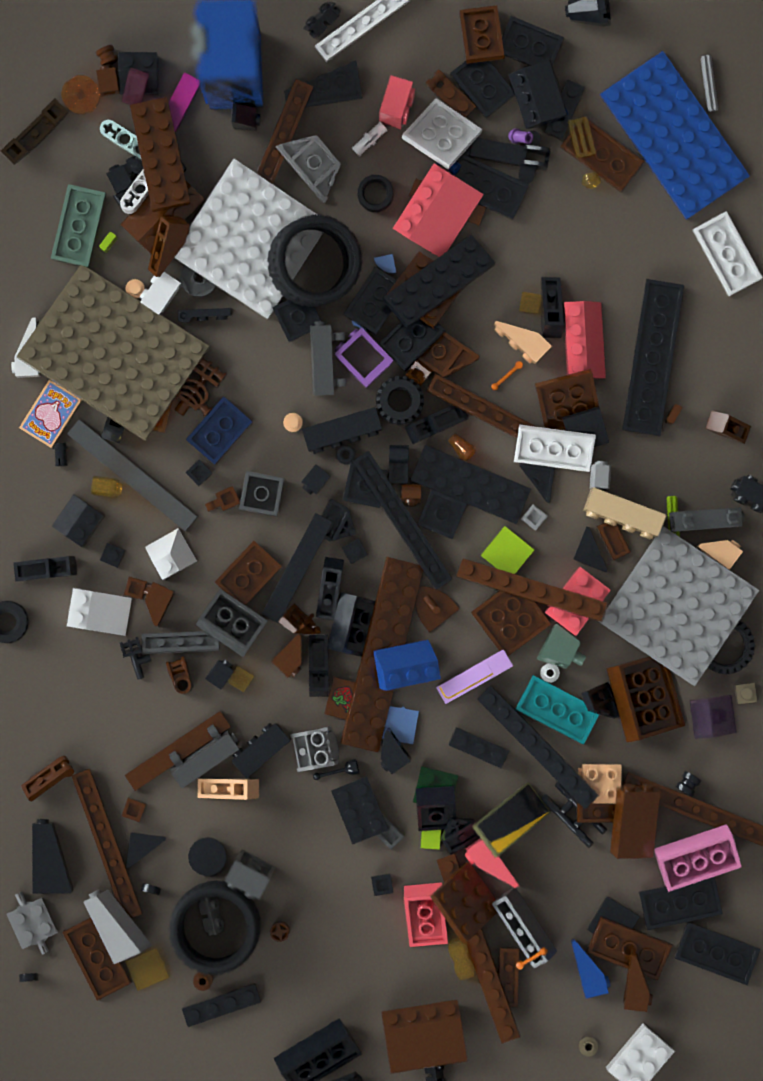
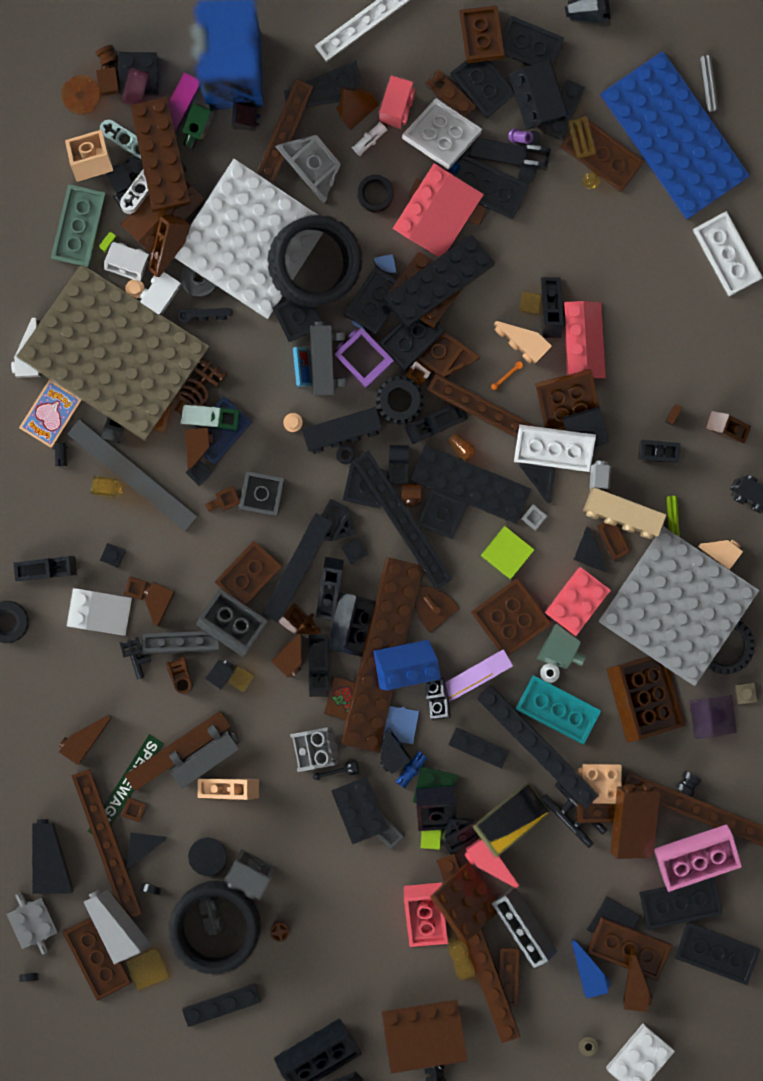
(35, 132): dark brown slope -> none
(47, 778): reddish brown plate -> none
(78, 521): black slope -> none
(80, 743): none -> reddish brown slope
(89, 155): none -> light nougat brick
(124, 789): none -> dark green sticker
(126, 261): none -> white brick
(170, 554): white slope -> none
(197, 445): none -> reddish brown slope
(200, 116): none -> dark green torso
(202, 987): reddish brown brick -> none
(210, 417): none -> slope
(260, 749): black brick -> none
(302, 366): none -> slope
(315, 480): black brick -> none
(327, 13): black hinge -> none
(355, 105): none -> reddish brown slope
(382, 884): black plate -> none
(411, 769): none -> blue pin
(438, 699): none -> black slope
(520, 965): orange hinge -> none
(532, 590): reddish brown plate -> none
(601, 701): black wing -> none
(653, 357): black plate -> none
(659, 451): none -> black brick
(706, 519): dark grey brick -> none

